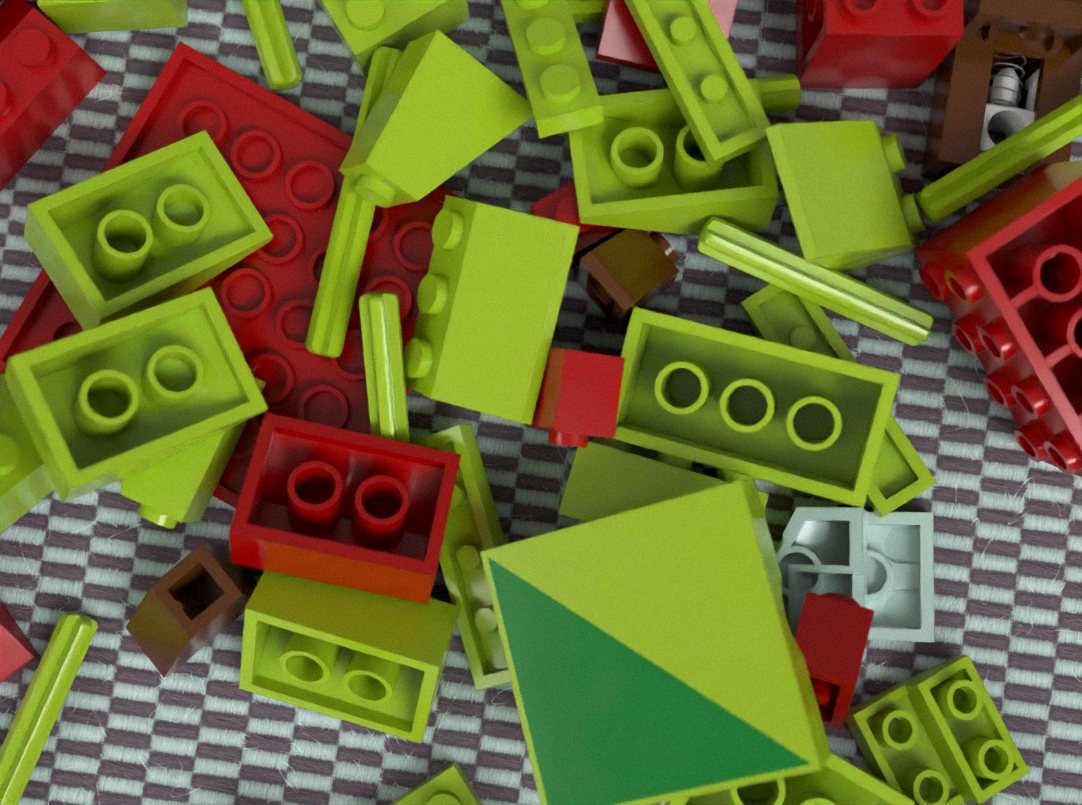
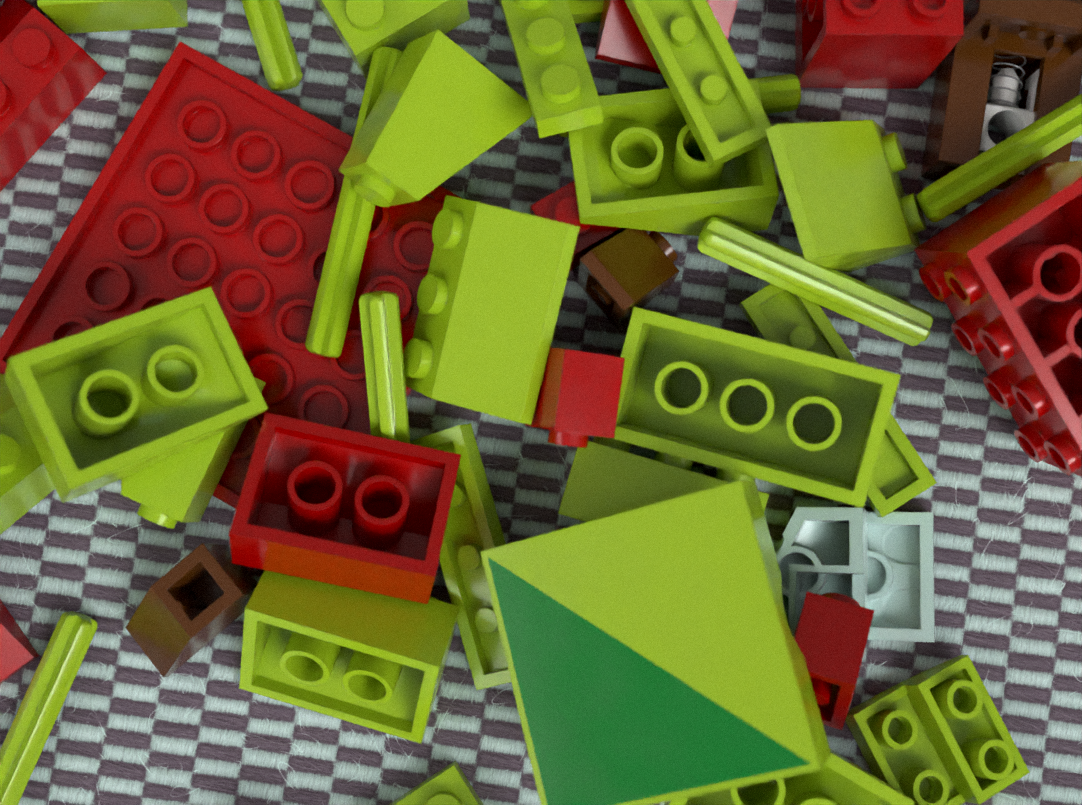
(144, 231): lime slope -> none

